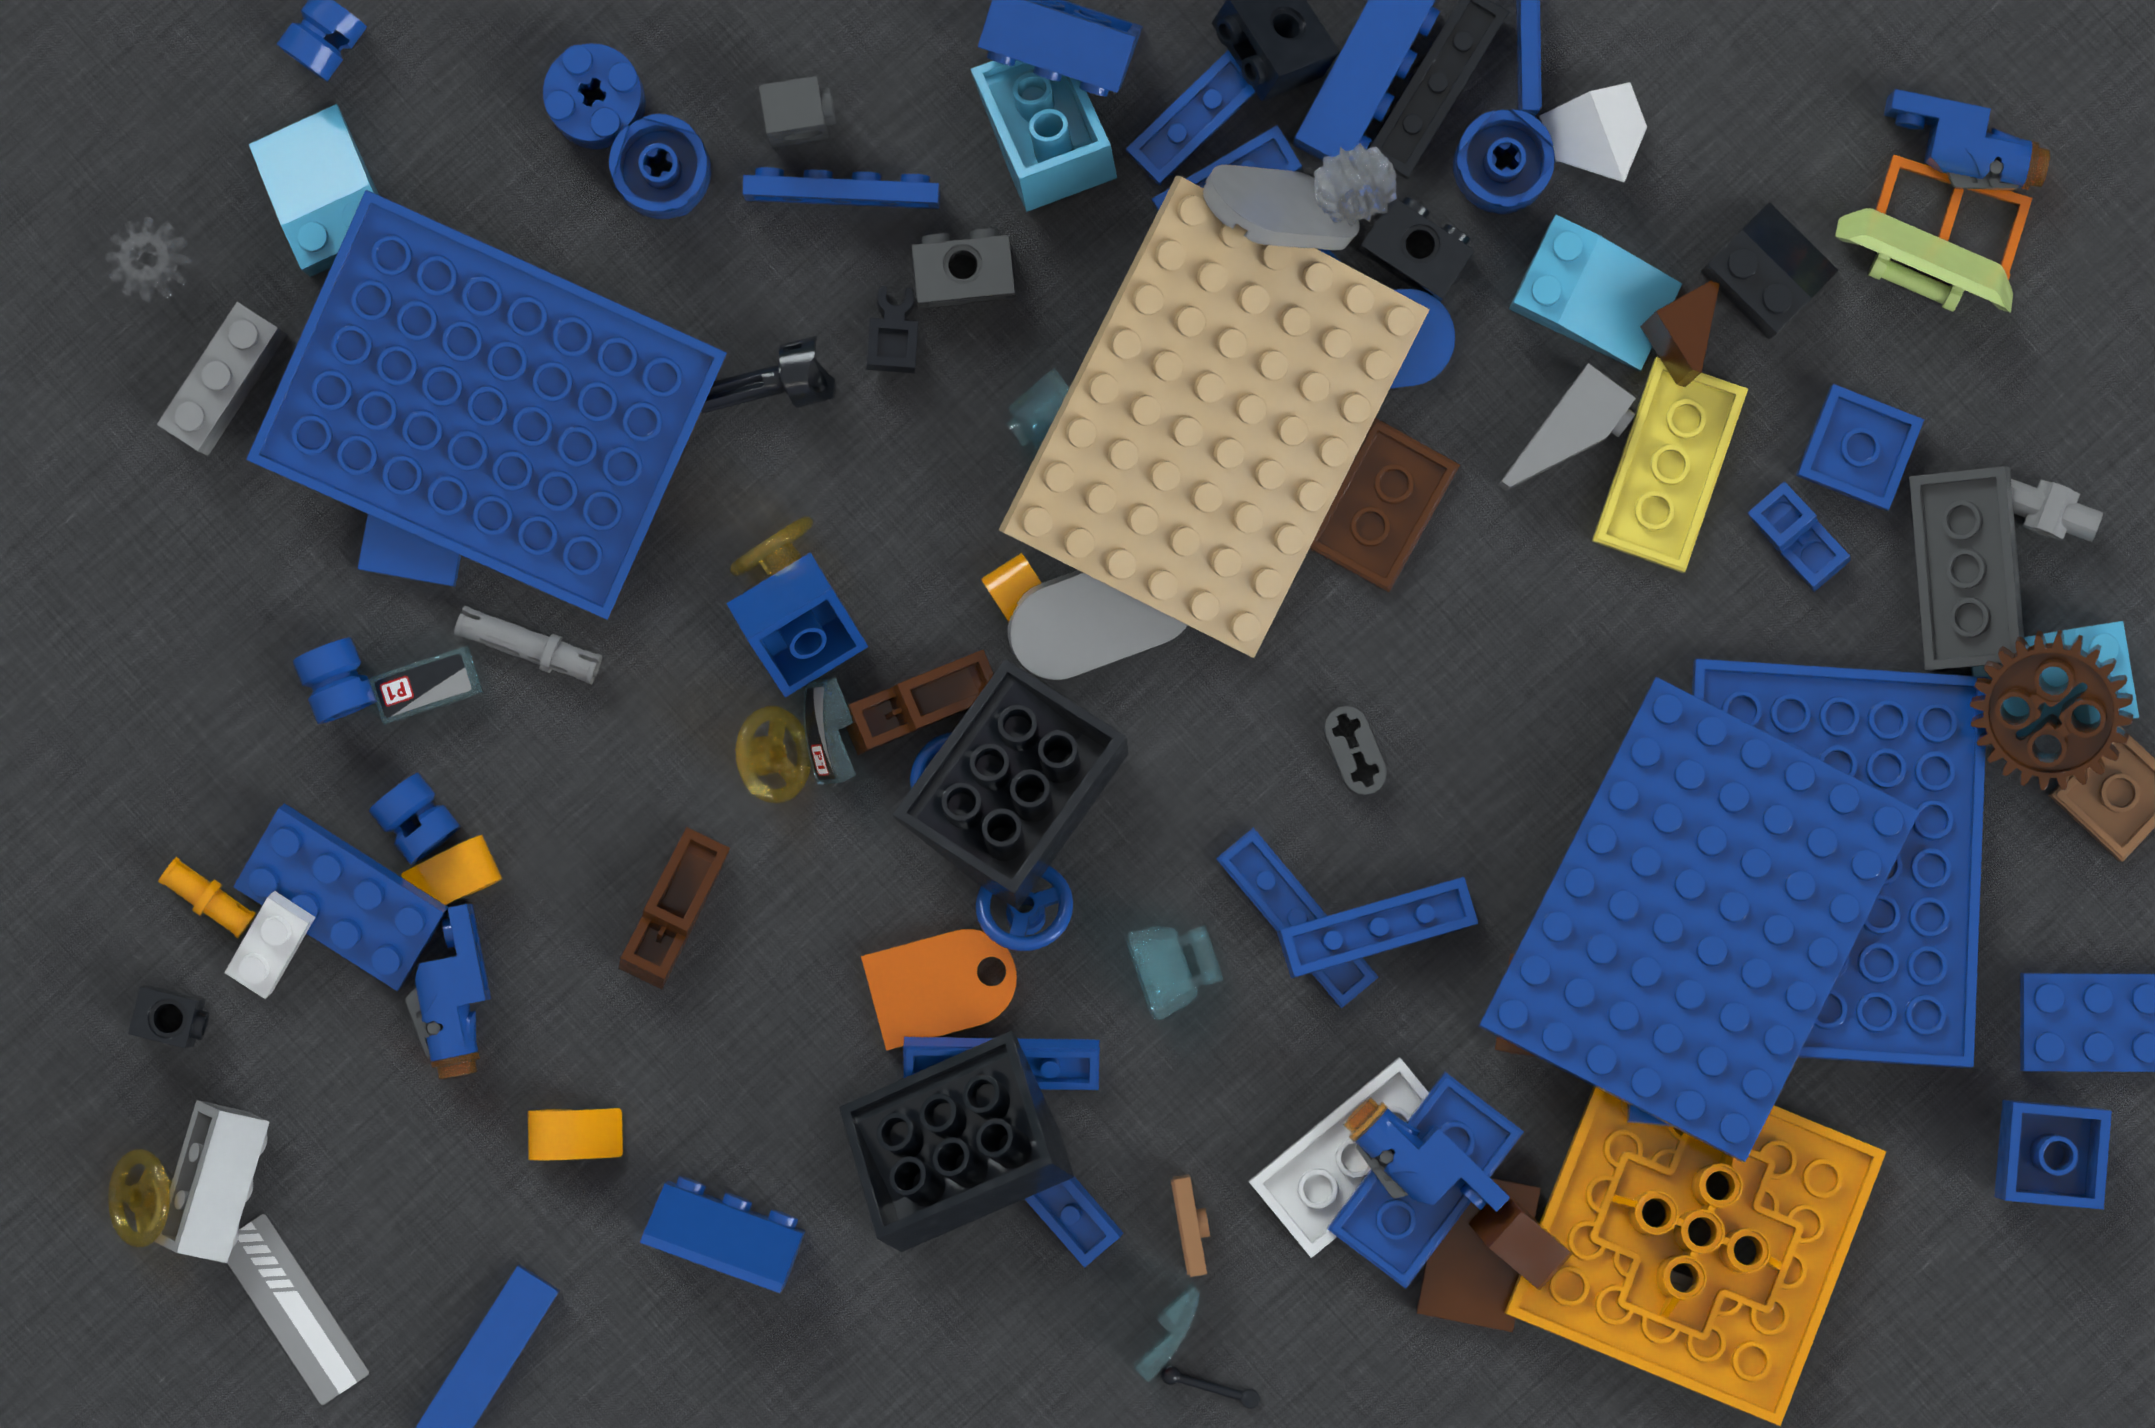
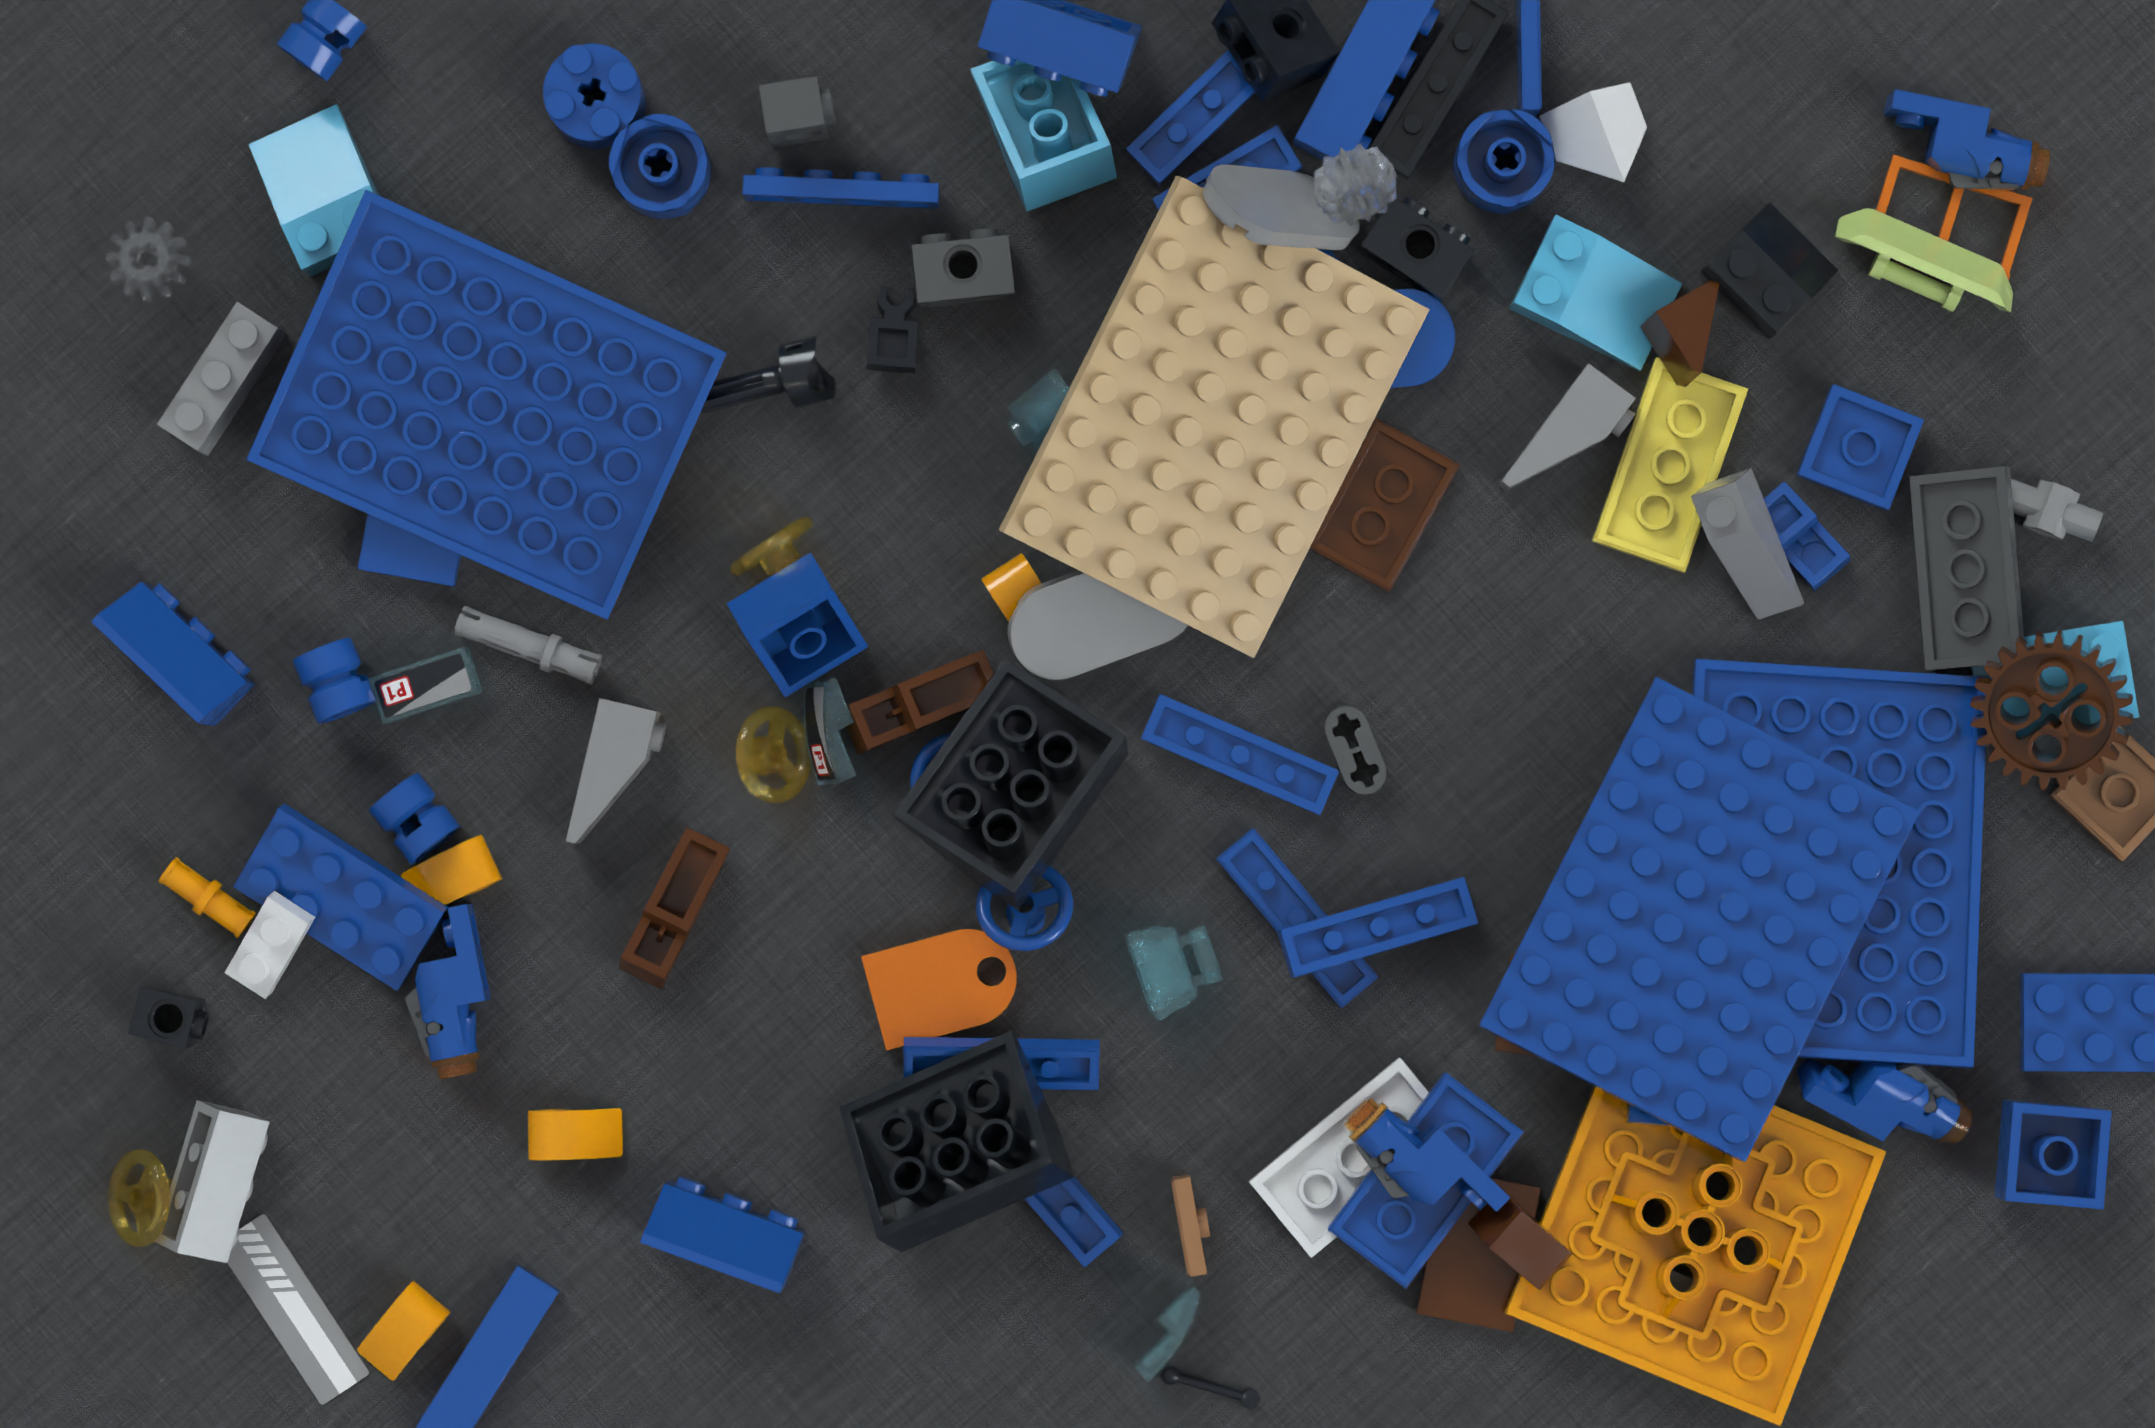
(176, 652): none -> blue slope
(403, 1330): none -> light orange panel
(615, 755): none -> light grey slope
(1239, 754): none -> blue plate
(1747, 542): none -> light grey slope
(1886, 1096): none -> blue plate

